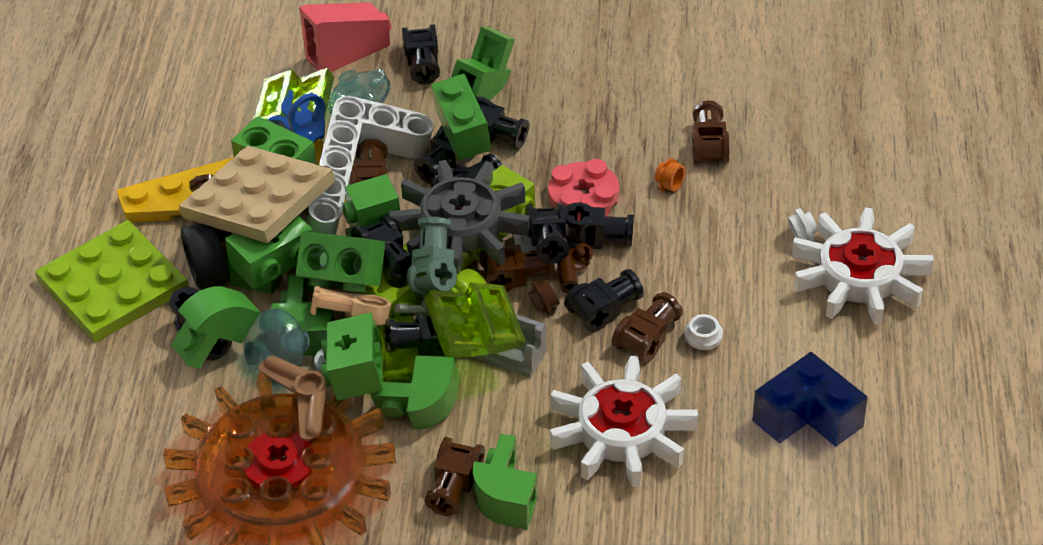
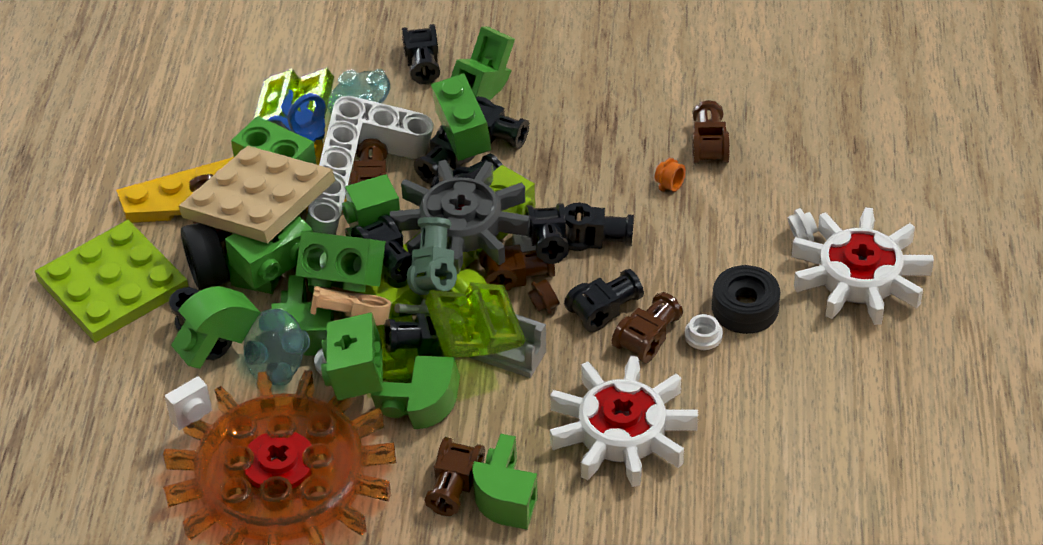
(188, 403): none -> white plate
(307, 386): medium nougat piece -> none
(342, 33): coral slope -> none
(573, 264): reddish brown arm -> none
(591, 175): coral plate -> none
(746, 281): none -> black tyre
(809, 395): clear blue brick -> none

